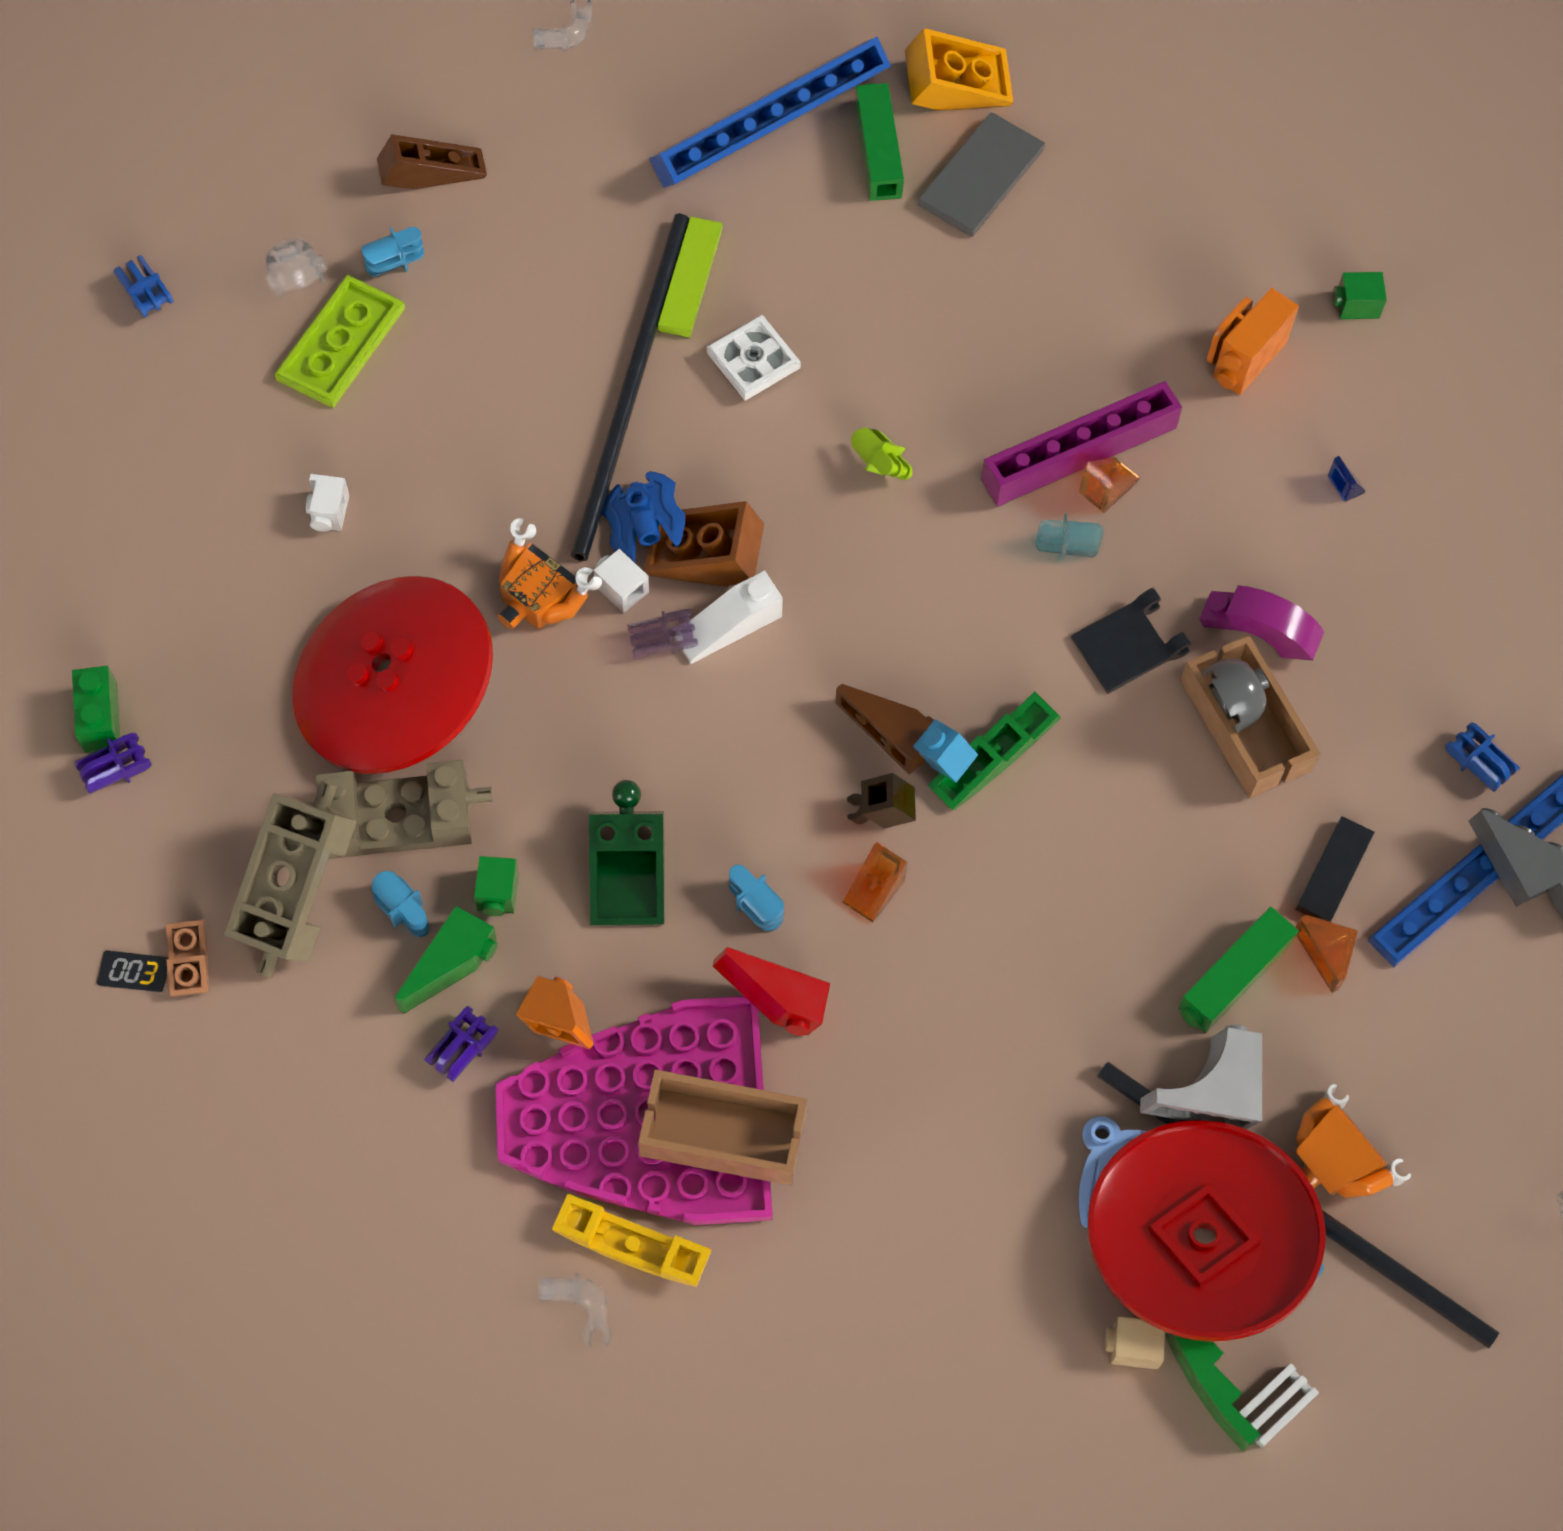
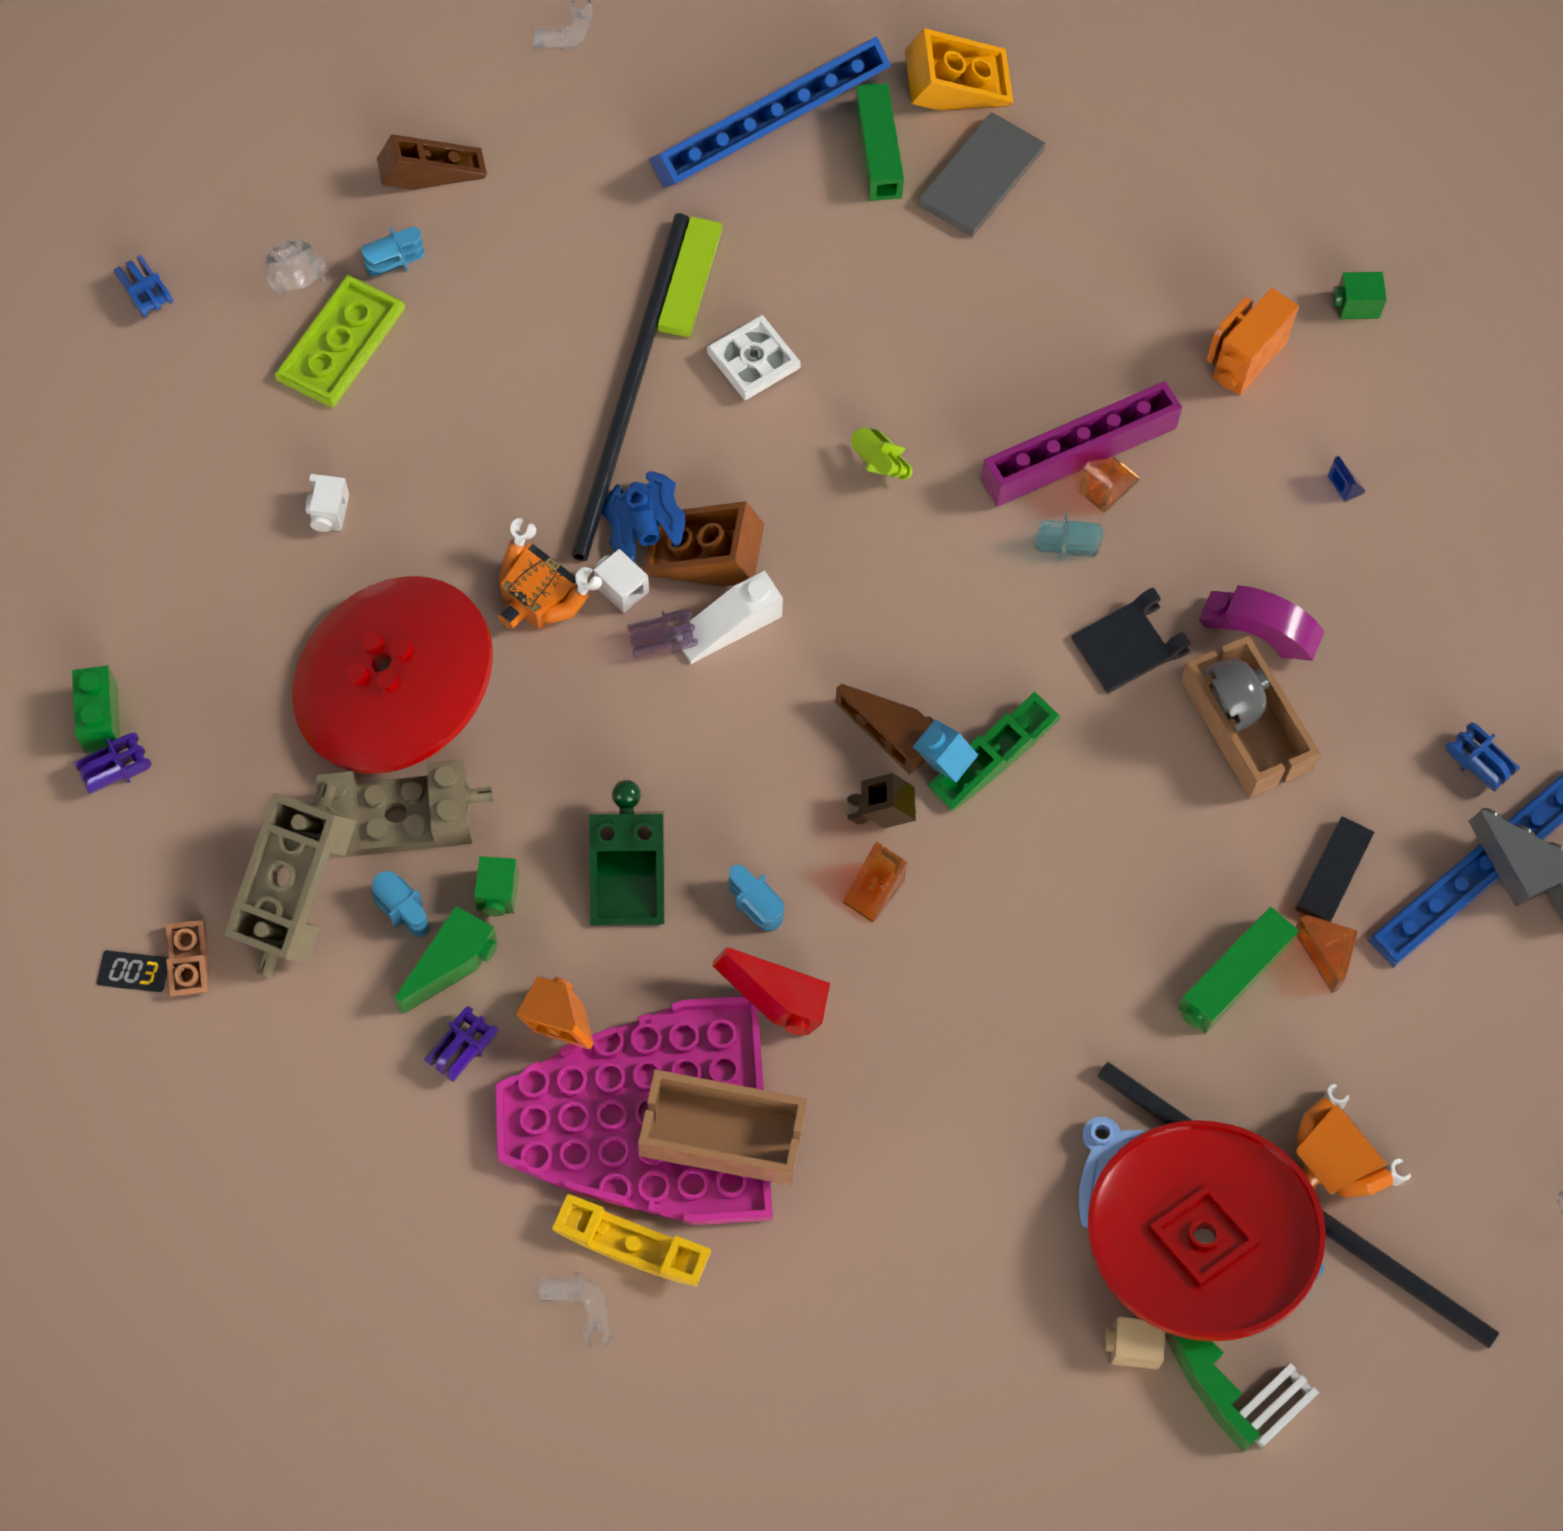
(1225, 1089): light grey arch -> none

